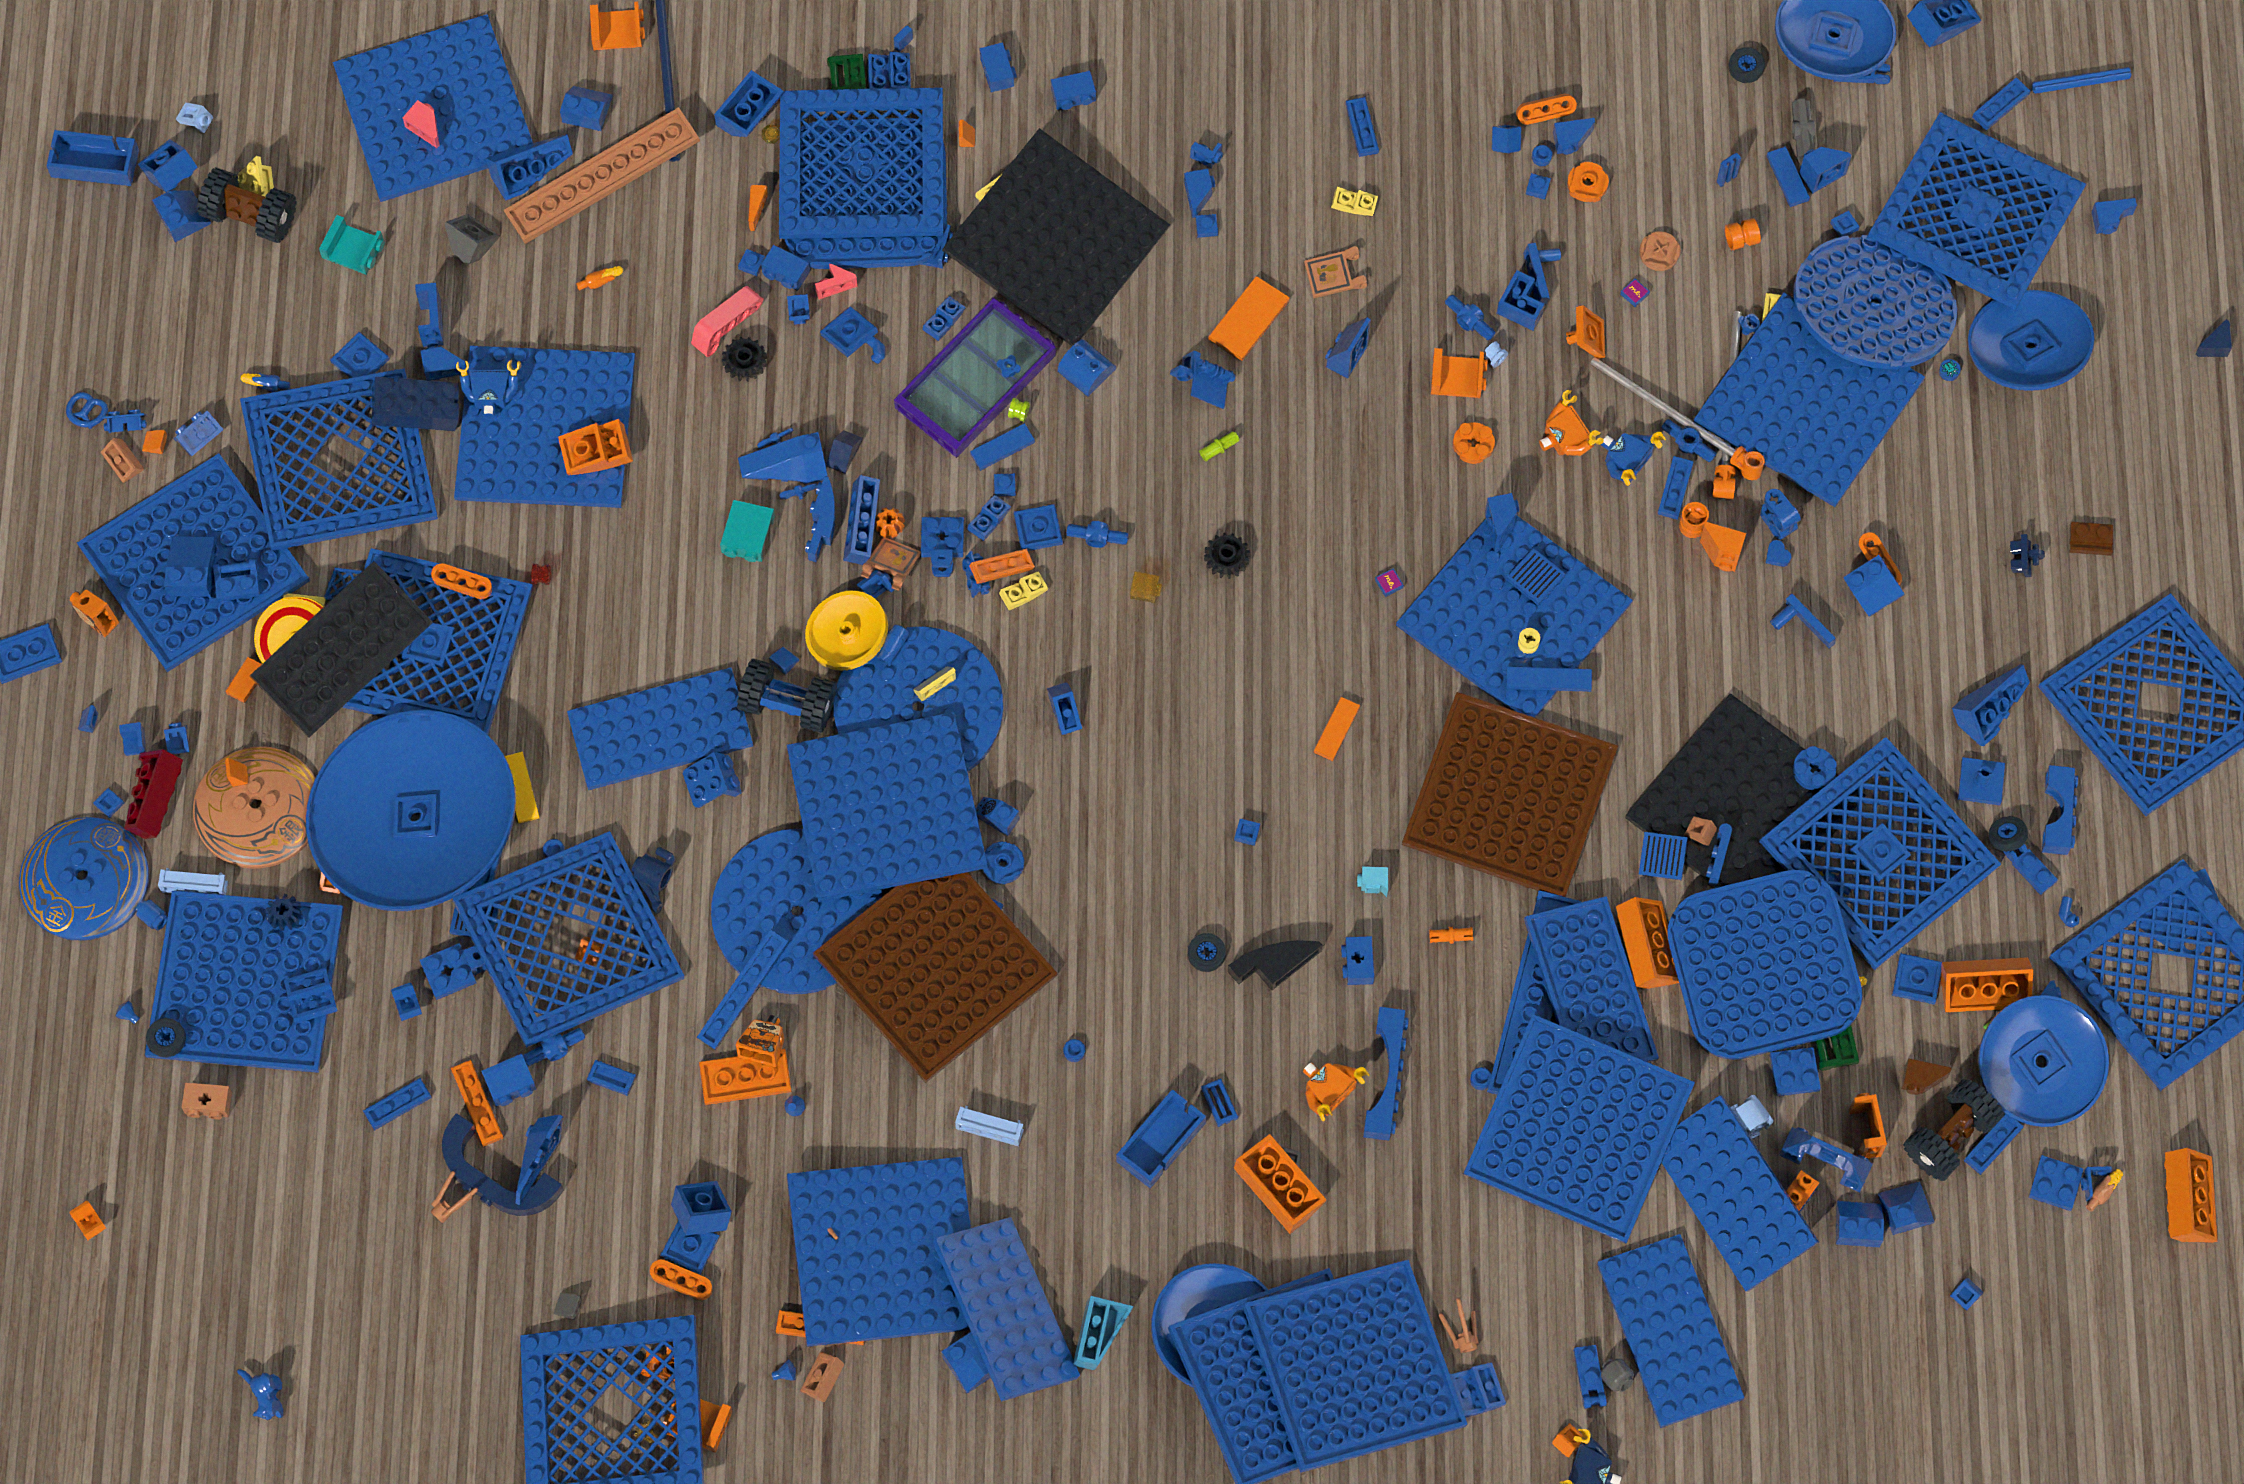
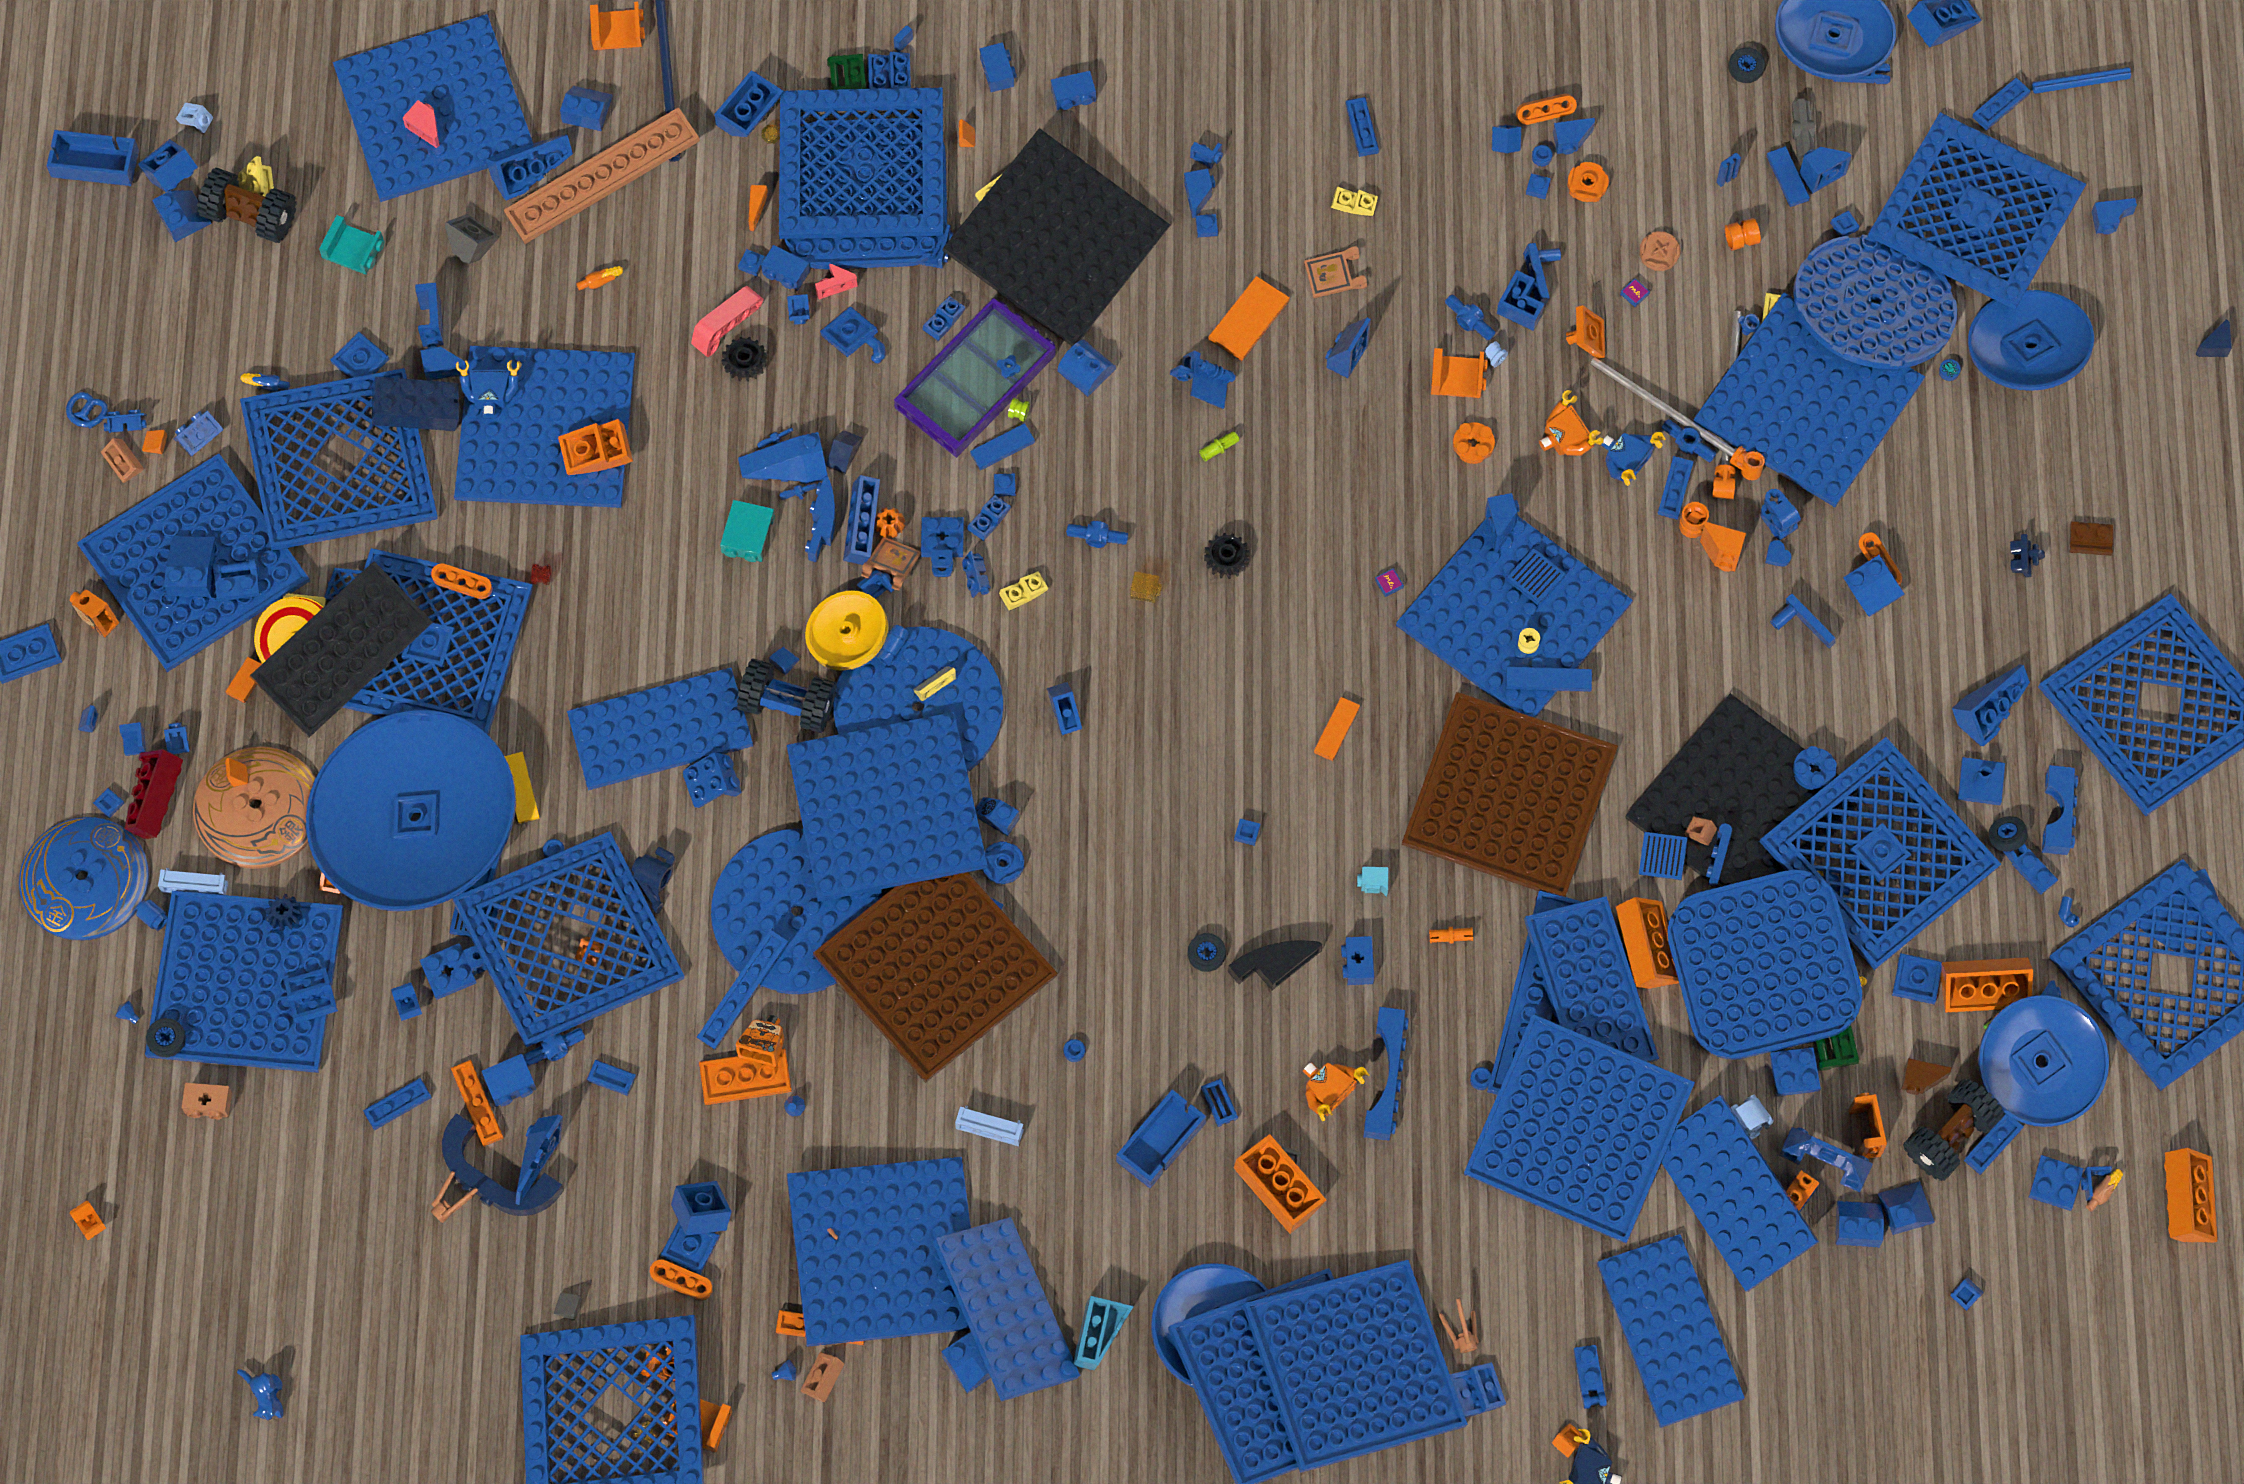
(1001, 566): orange tile -> none
(1038, 527): blue tile -> none
(1617, 1375): dark grey head -> none

